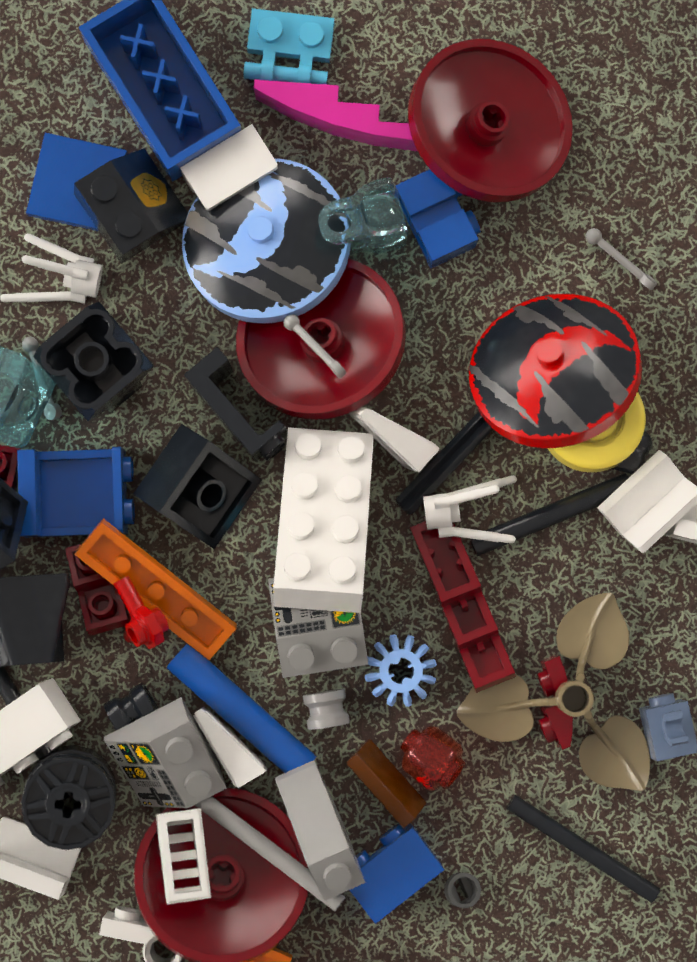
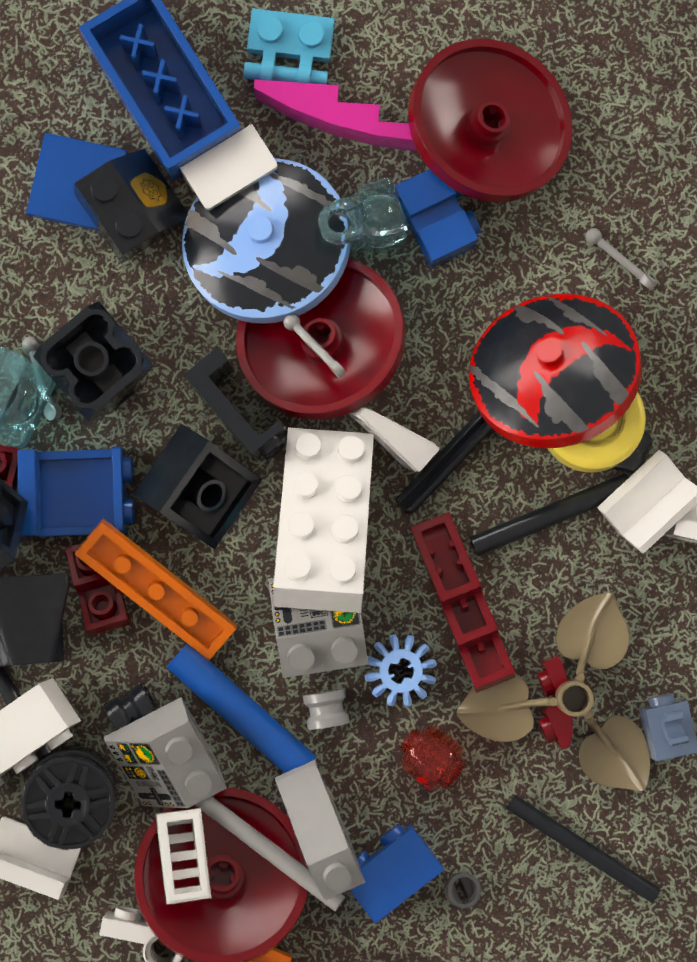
(81, 276): white plant -> none
(145, 624): red piece -> none
(236, 758): white slope -> none
(386, 783): reddish brown tile -> none
(443, 510): white plant -> none

